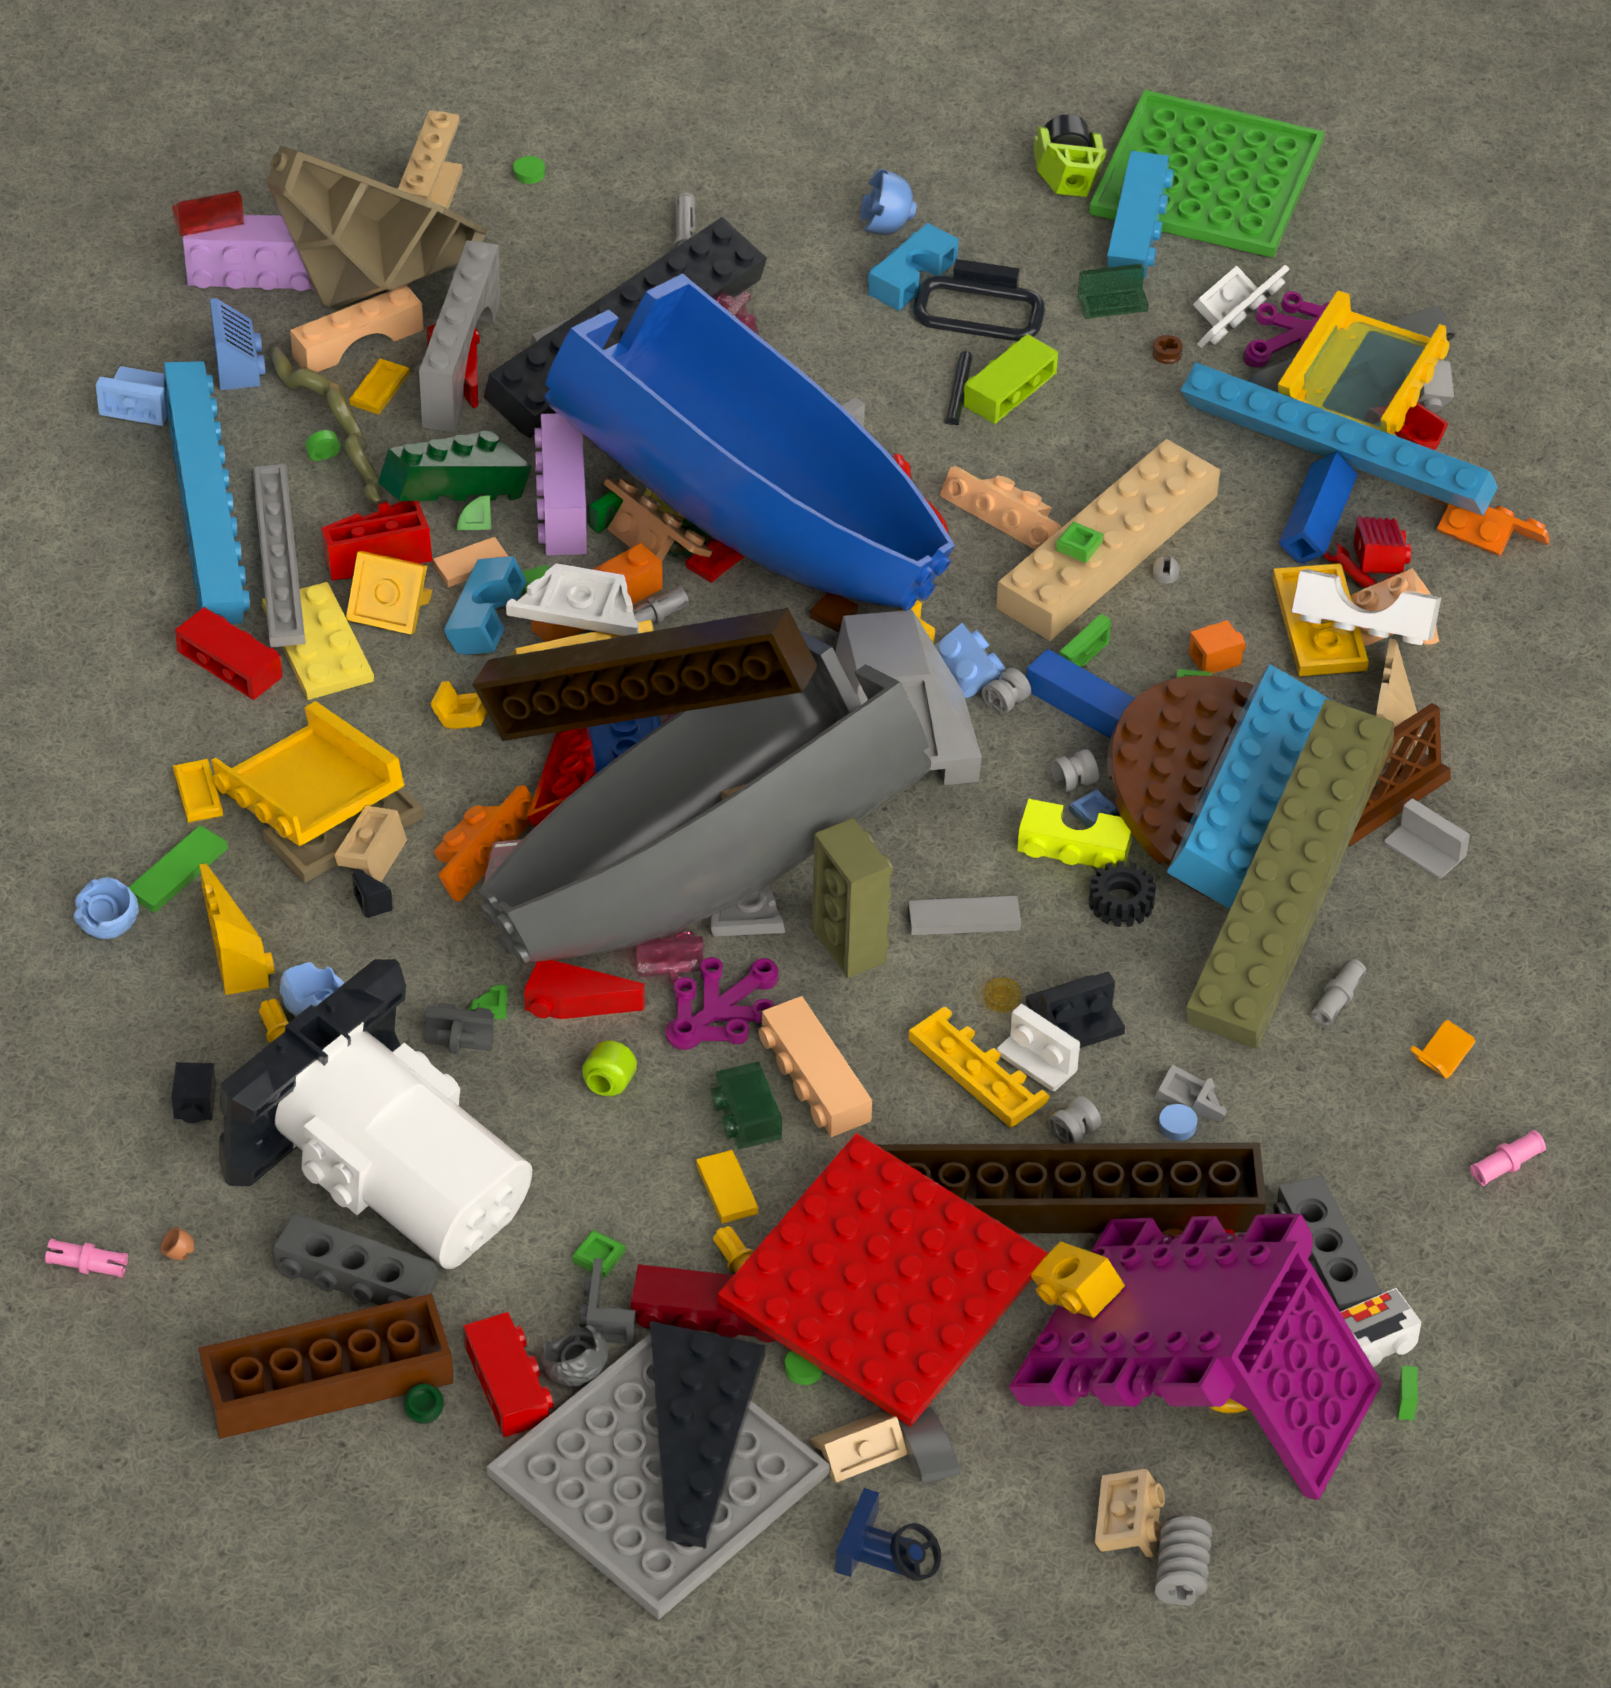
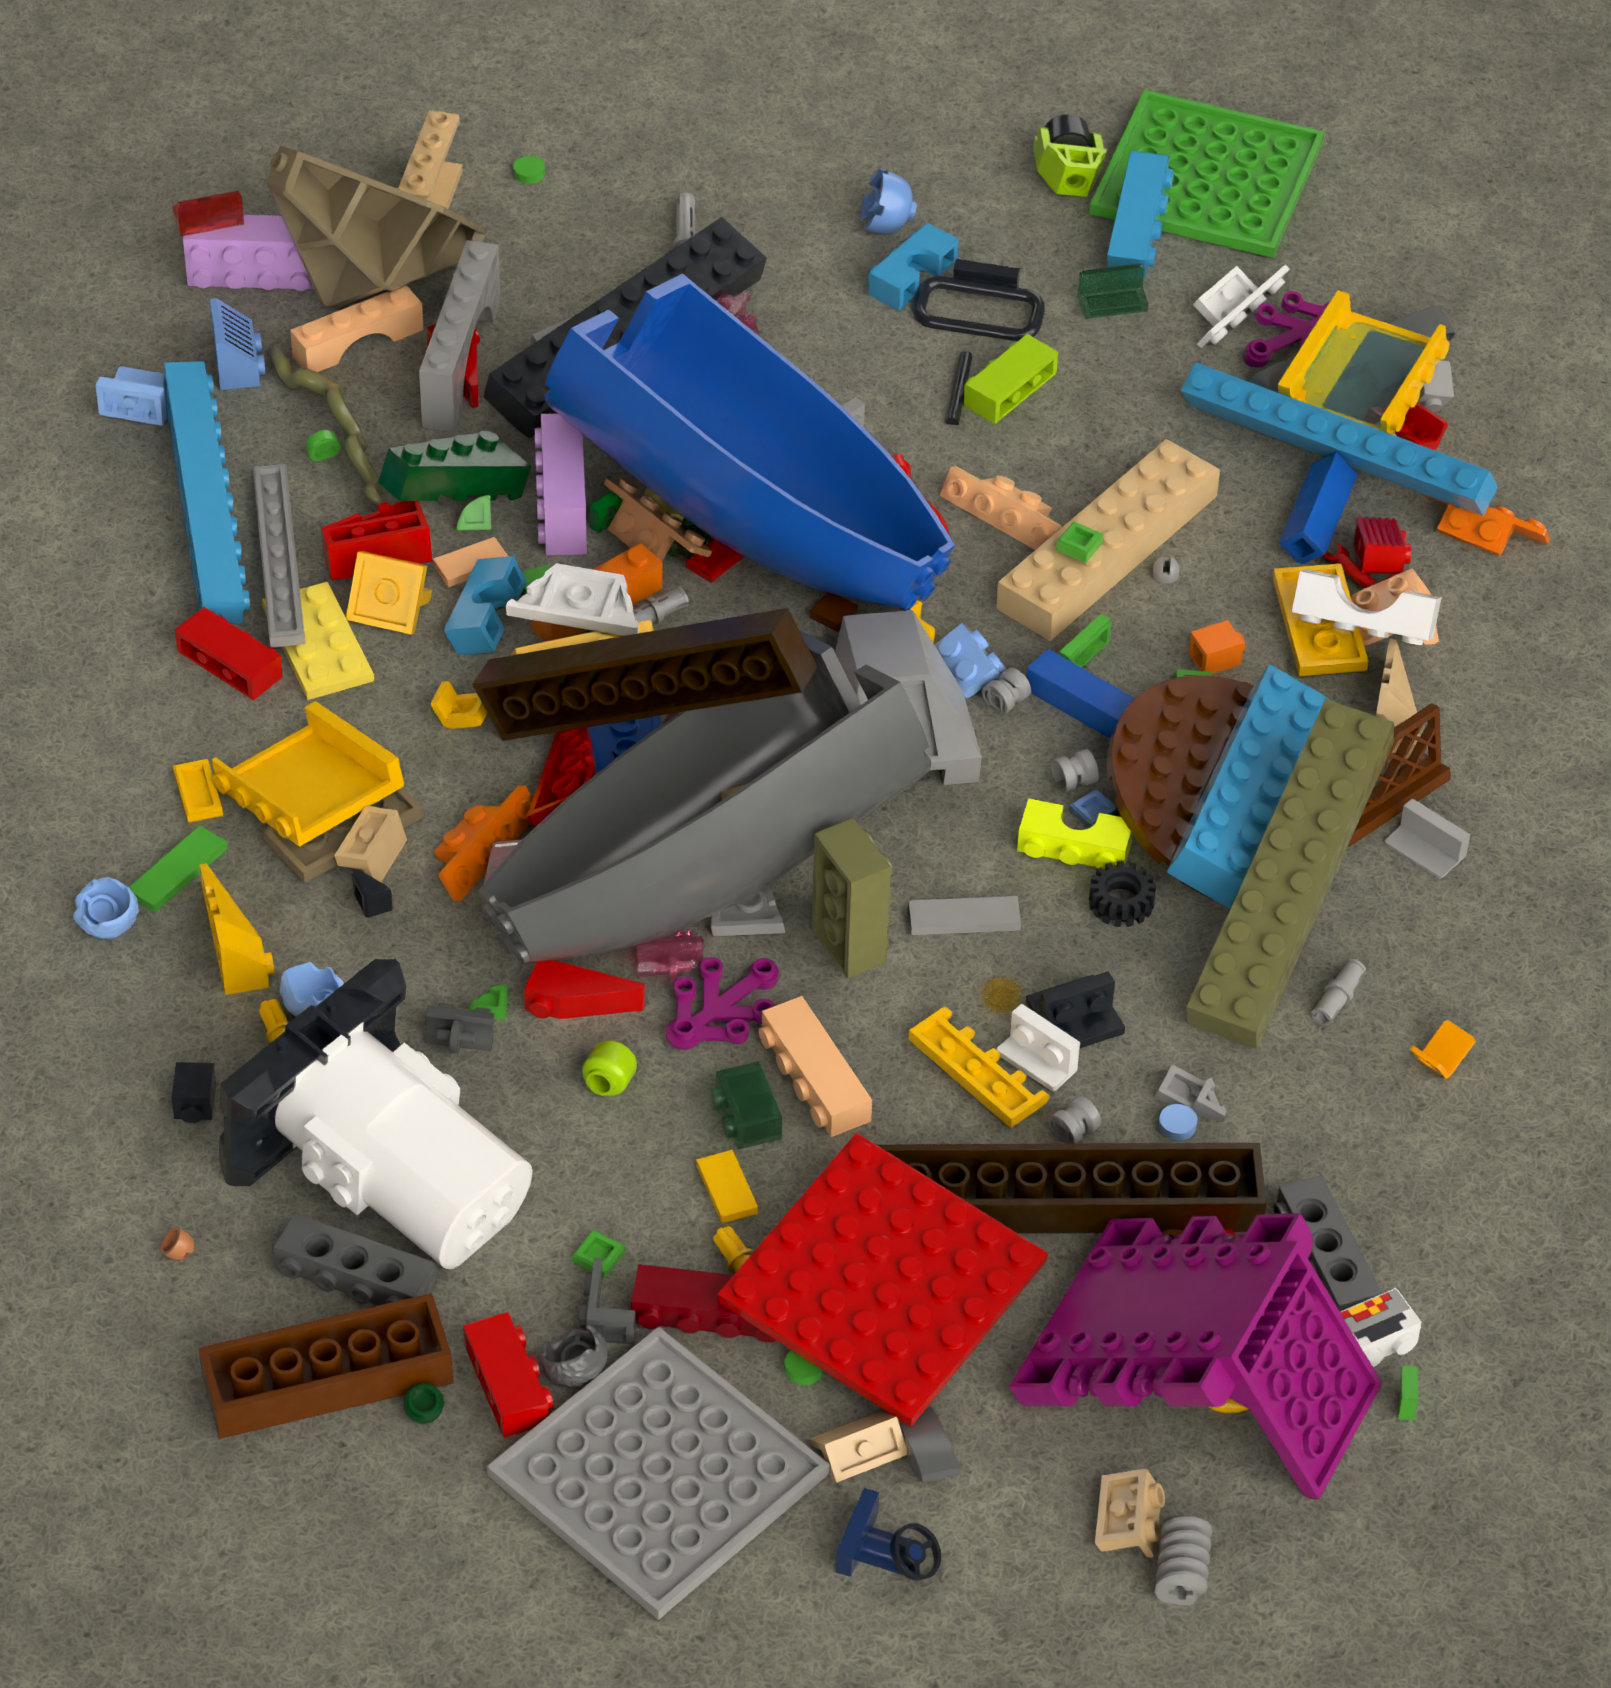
(86, 1258): bright pink pin -> none
(379, 386): yellow tile -> none
(700, 1409): black wing -> none
(1076, 1280): yellow brick -> none
(1162, 343): reddish brown bush -> none
(1508, 1157): bright pink pin -> none

